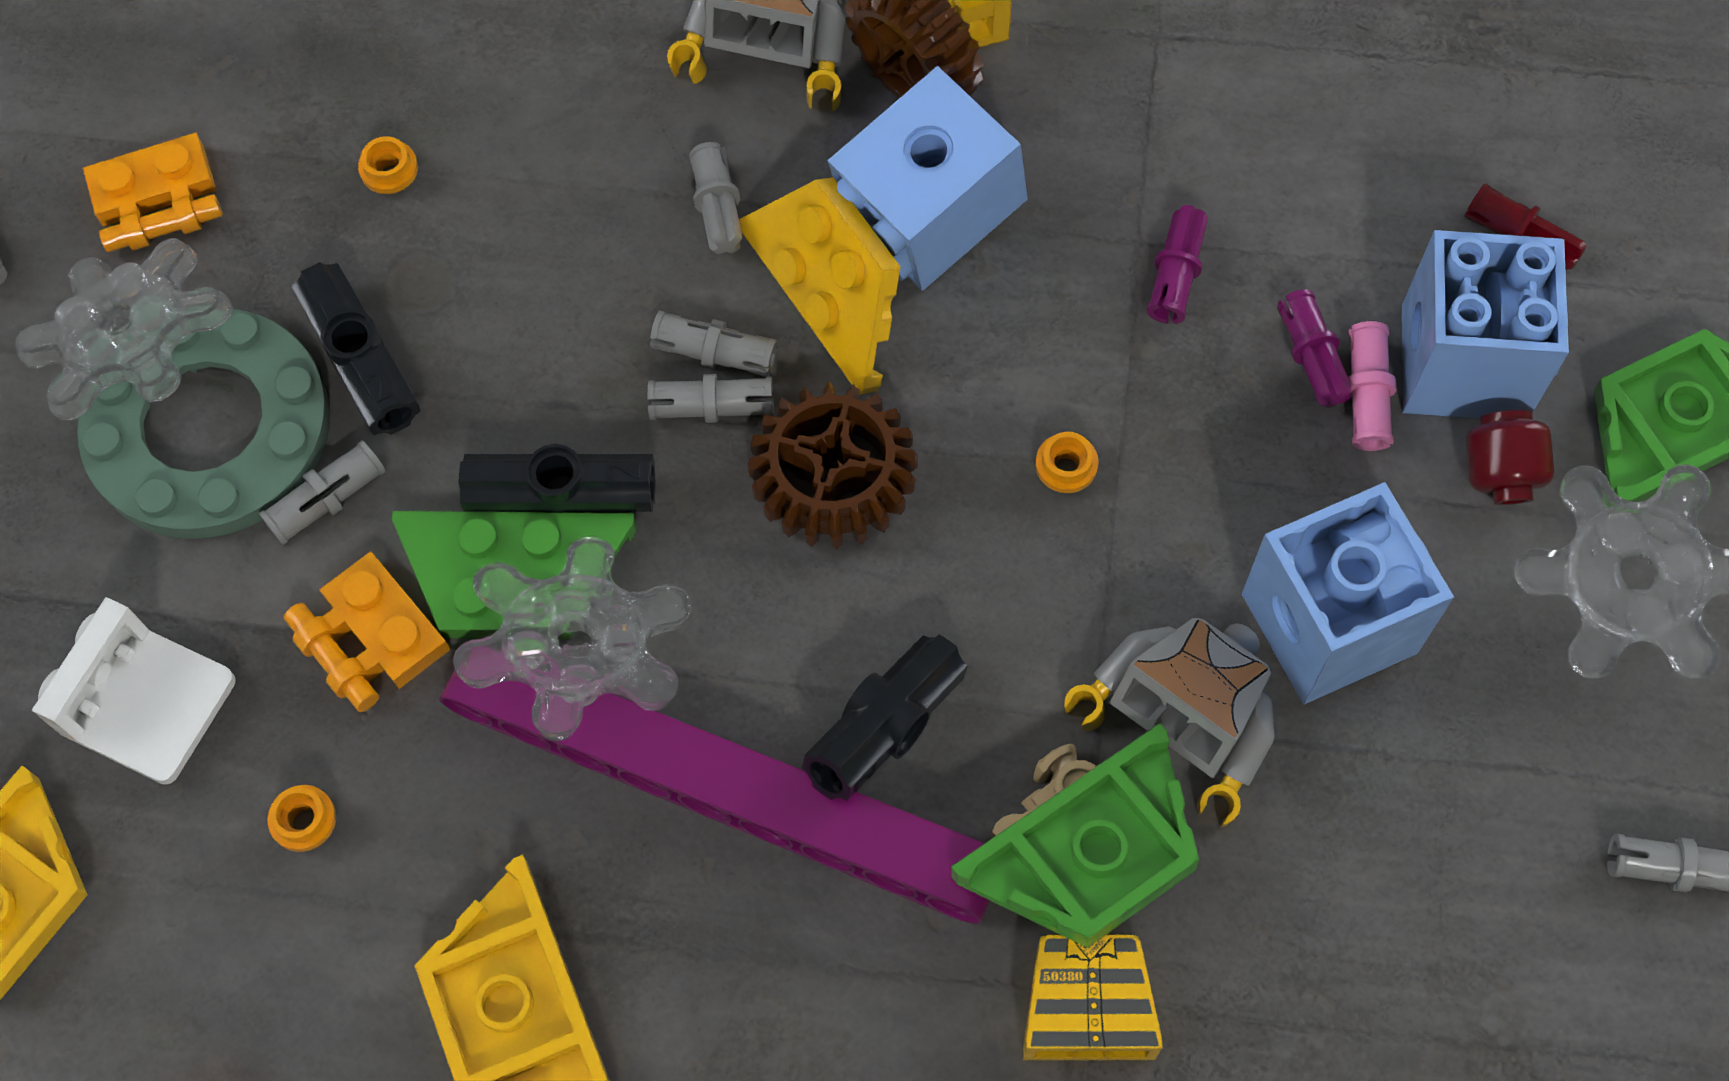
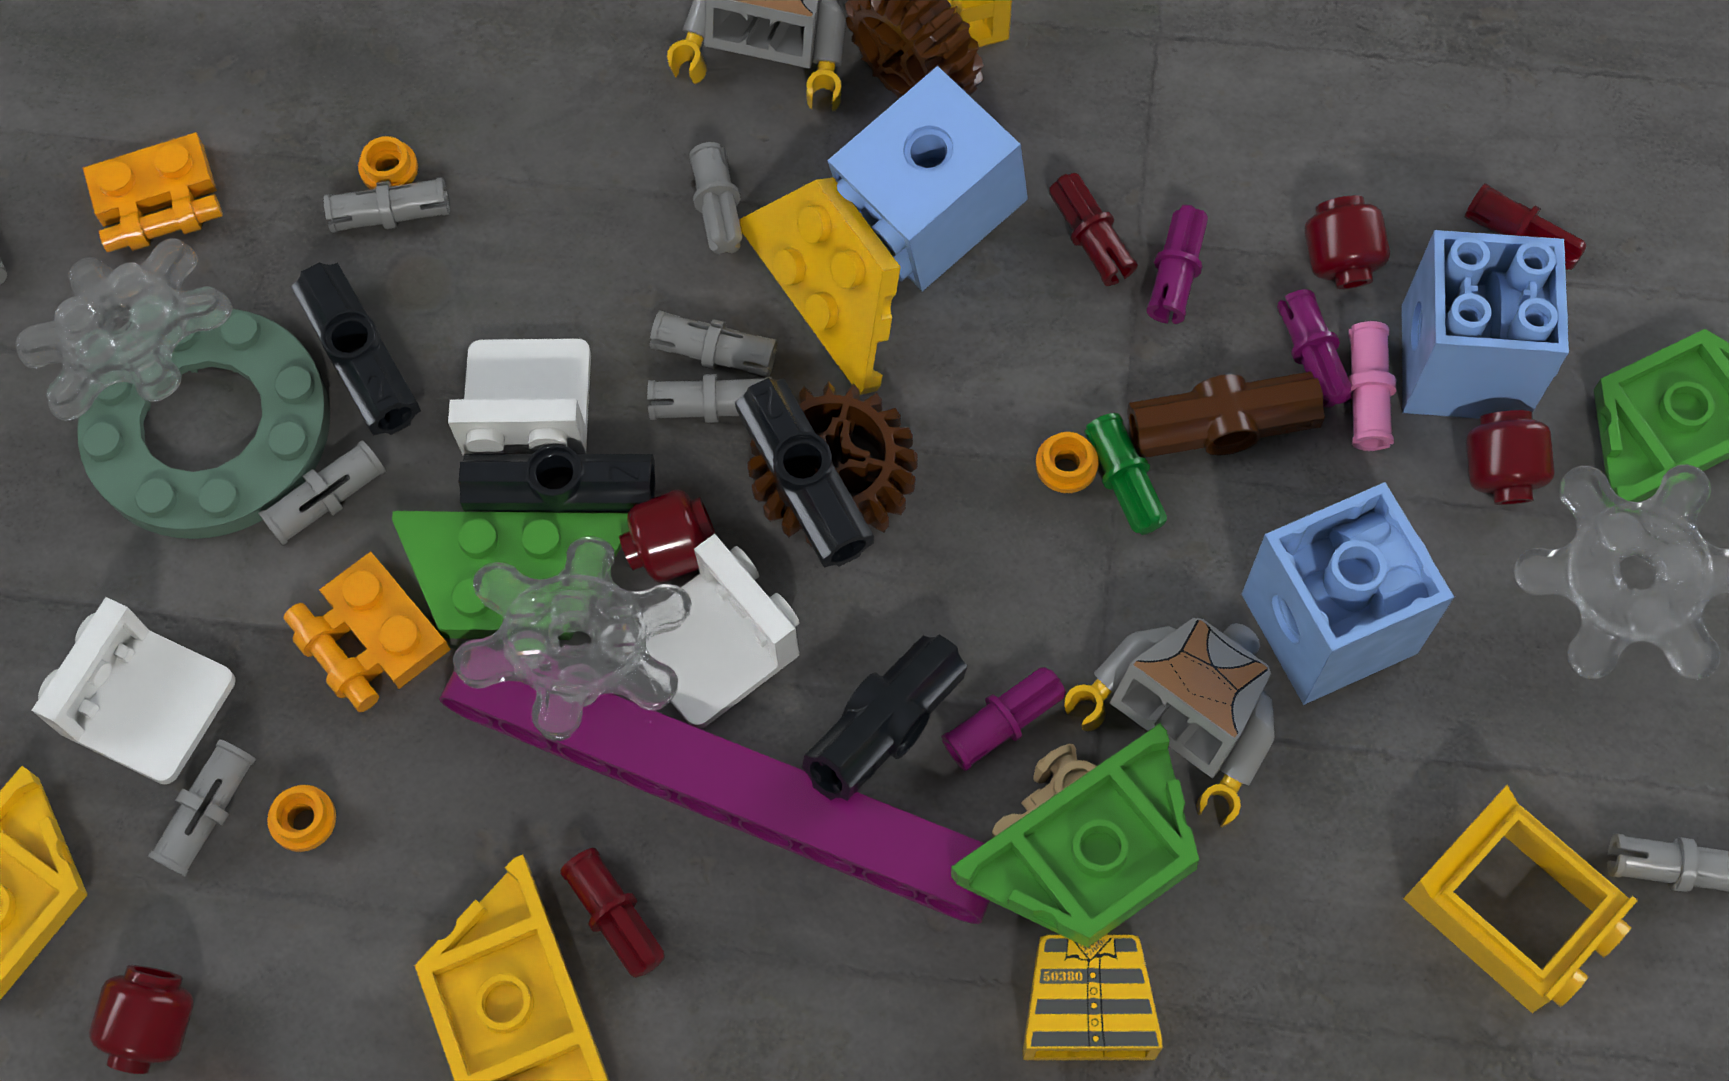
(141, 1018): none -> dark red head
(175, 848): none -> light grey pin
(386, 205): none -> light grey pin
(523, 396): none -> white bracket
(613, 913): none -> dark red axle
(665, 535): none -> dark red head
(729, 639): none -> white bracket
(819, 501): none -> black piece
(1003, 717): none -> magenta axle
(1092, 228): none -> dark red axle
(1126, 473): none -> green axle
(1225, 414): none -> reddish brown piece
(1347, 241): none -> dark red head
(1489, 948): none -> yellow window

